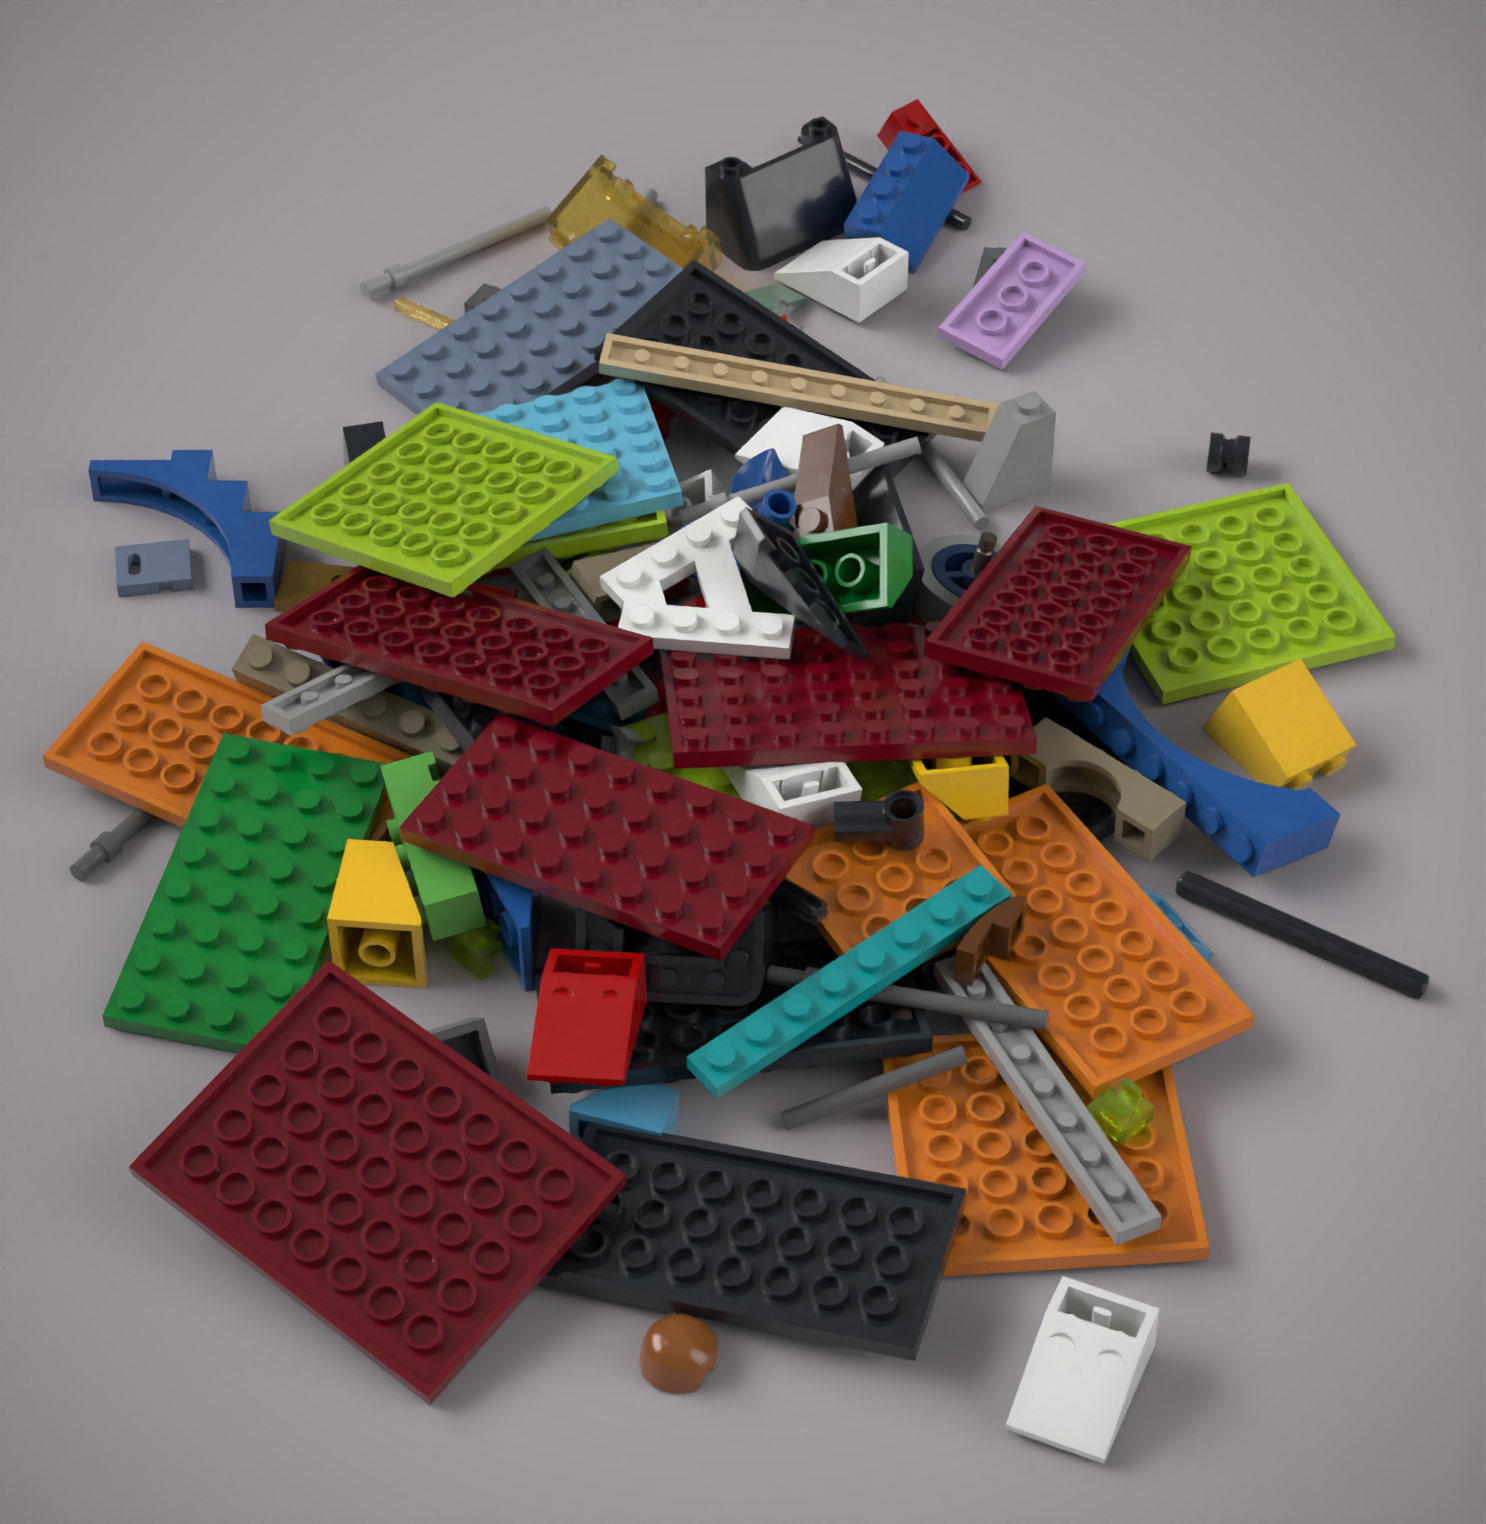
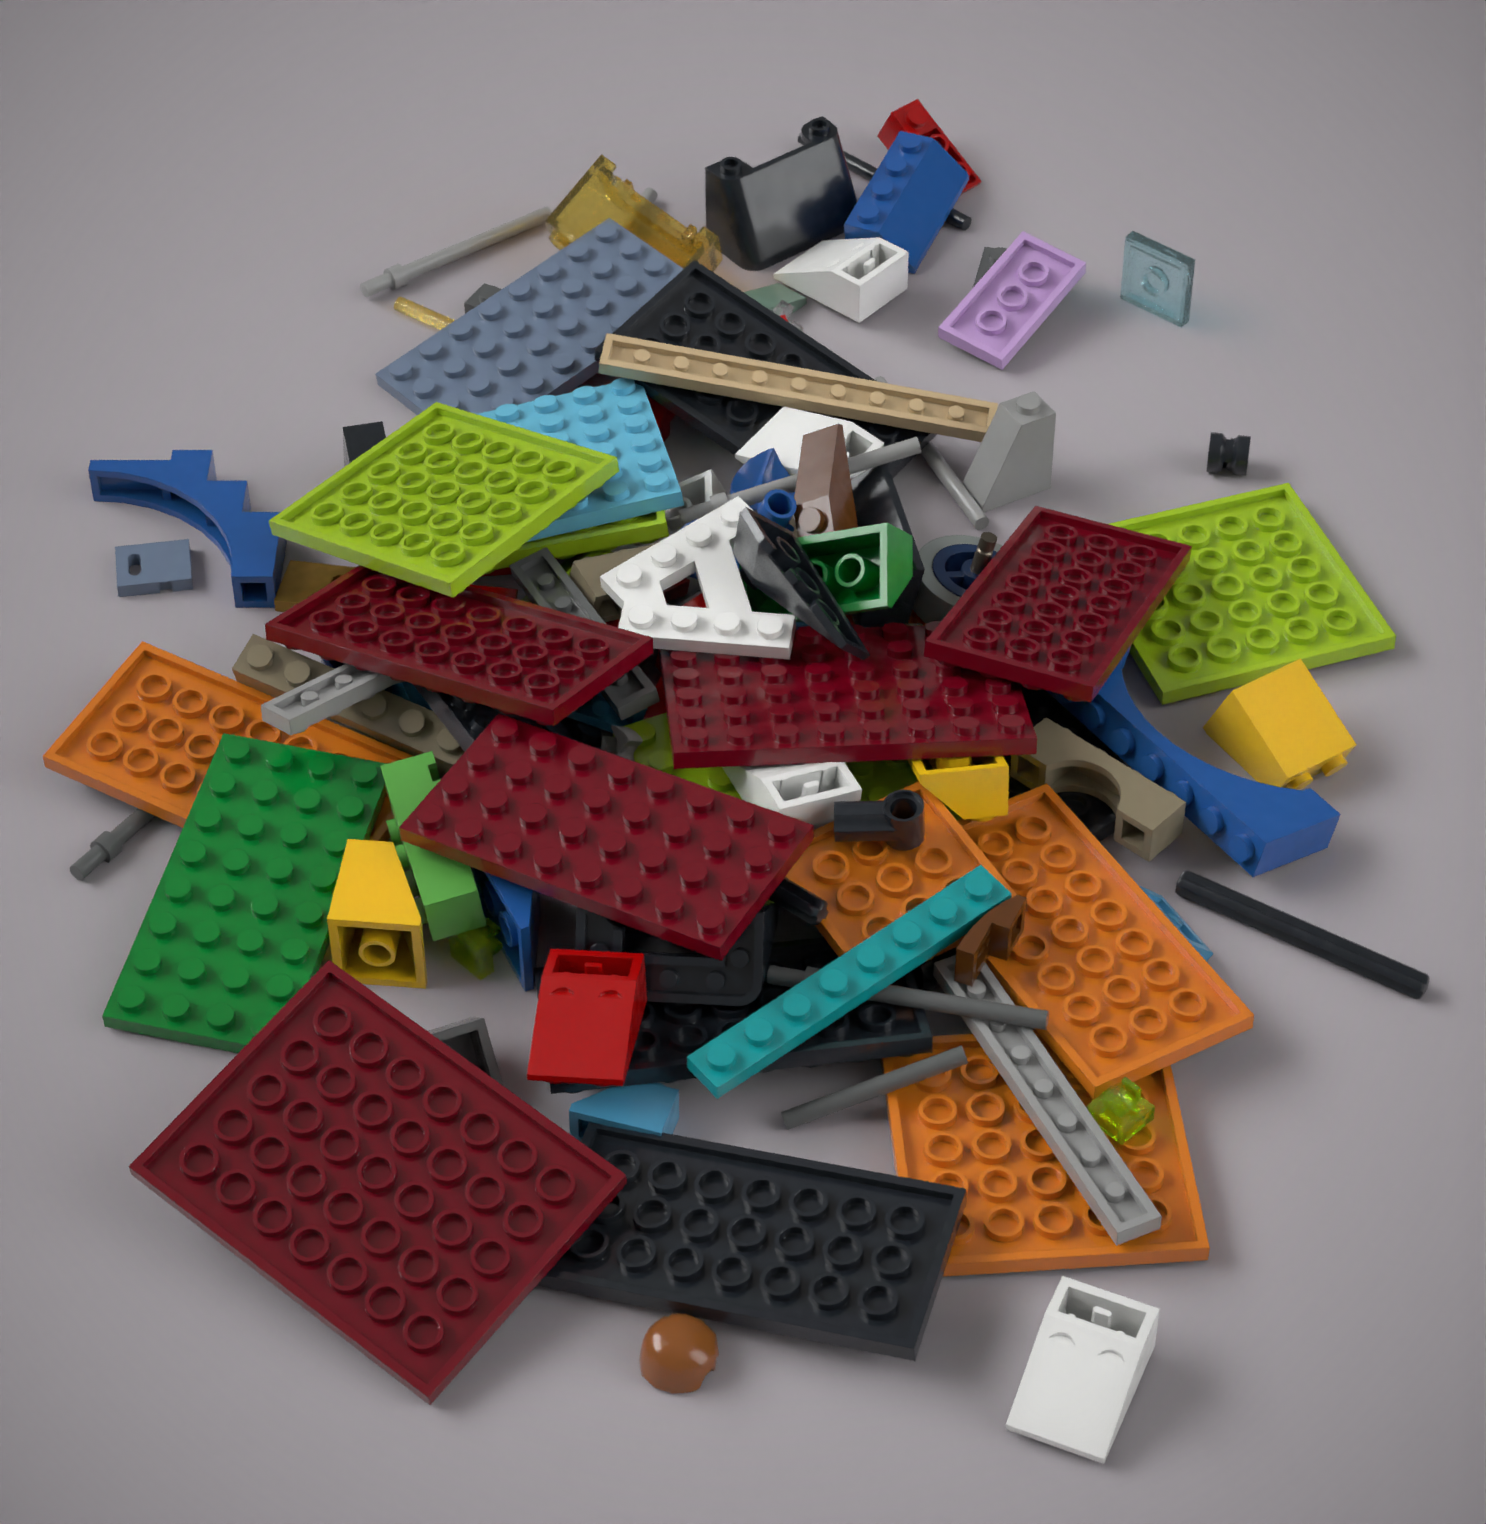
(1157, 278): none -> clear light blue tile

